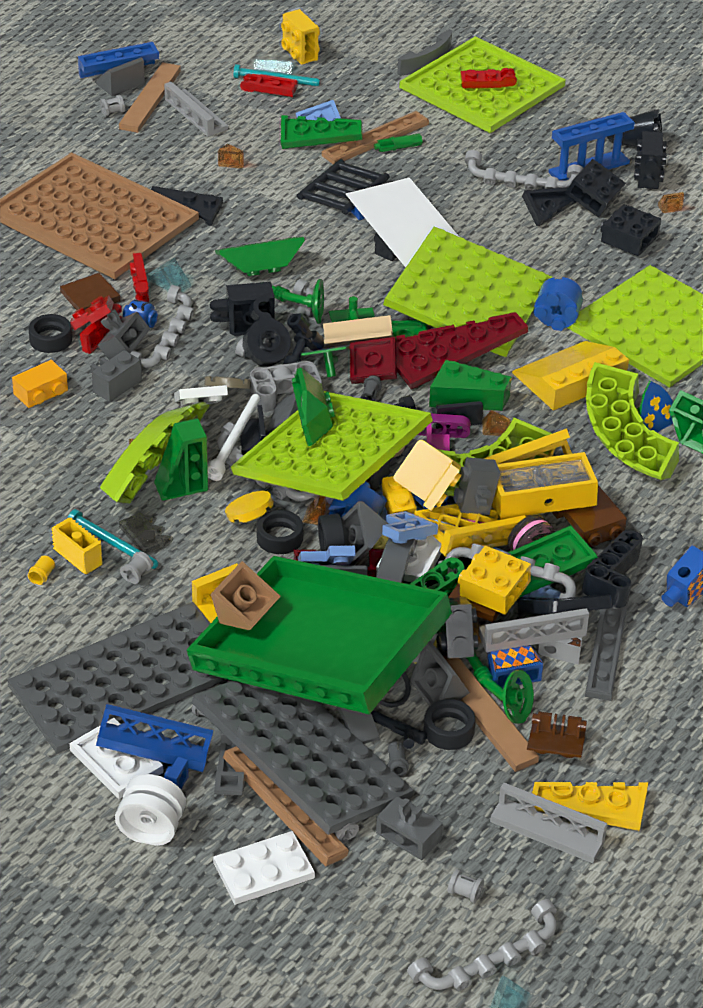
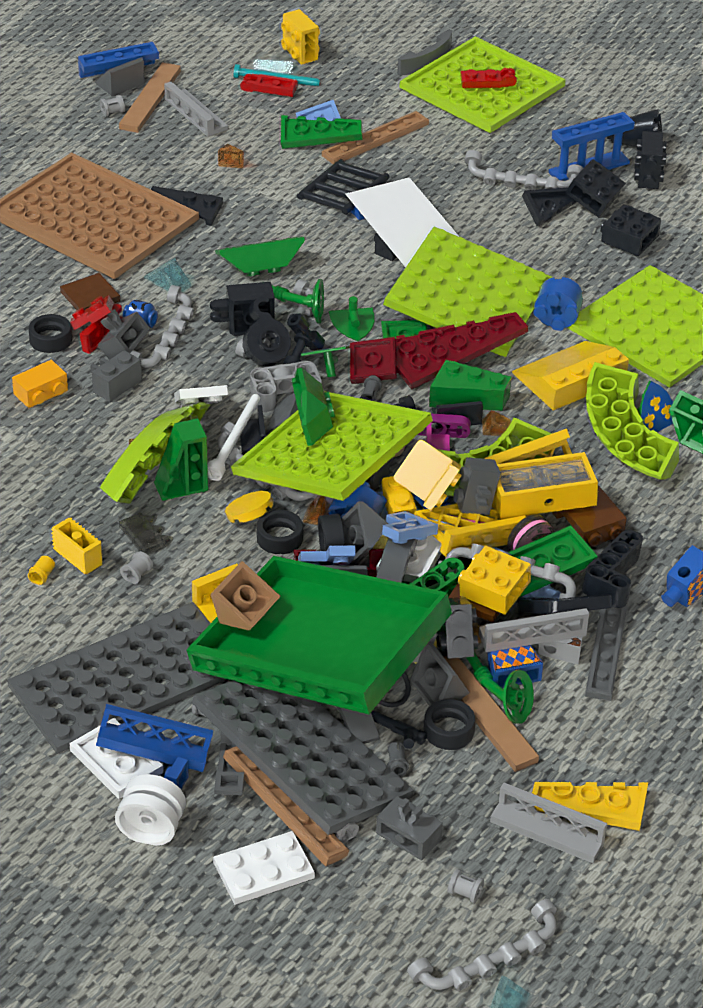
(106, 536): teal bar -> none
(140, 279): red hinge -> none
(230, 382): dark tan tile -> none
(357, 330): tan panel -> none
(398, 142): green piece -> none
(557, 738): reddish brown hinge -> none
(671, 202): clear orange slope -> none

